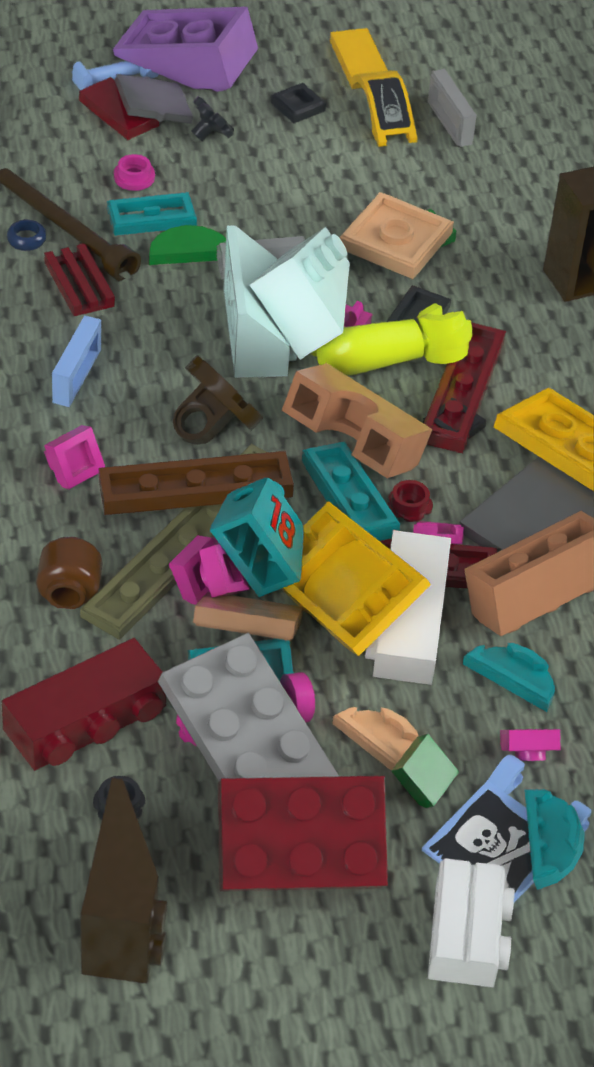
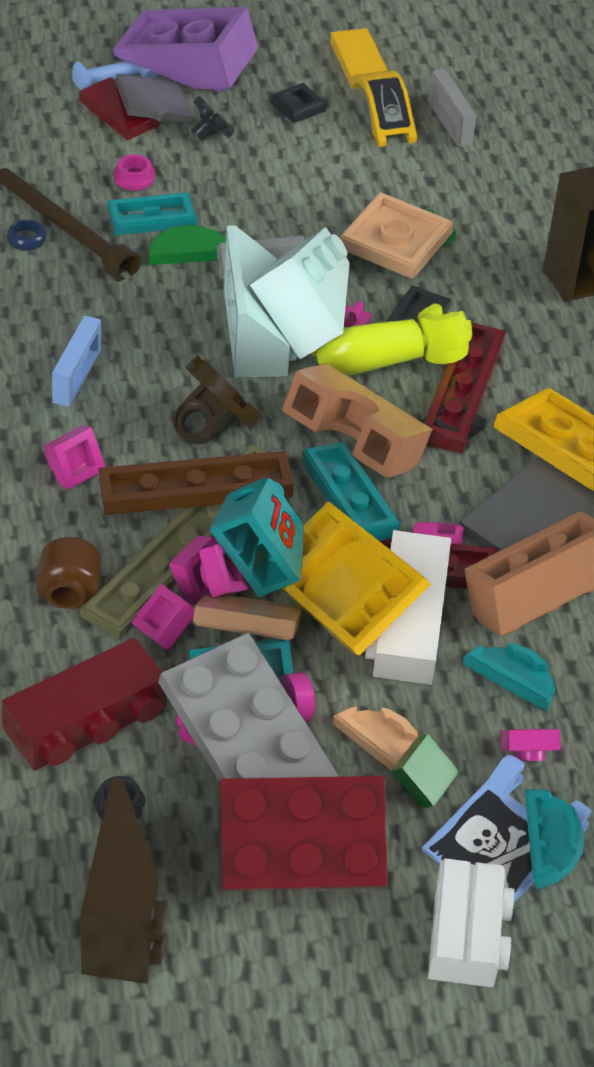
(70, 259): dark red tile -> none
(164, 617): none -> dark pink plate
(410, 500): dark red plate -> none

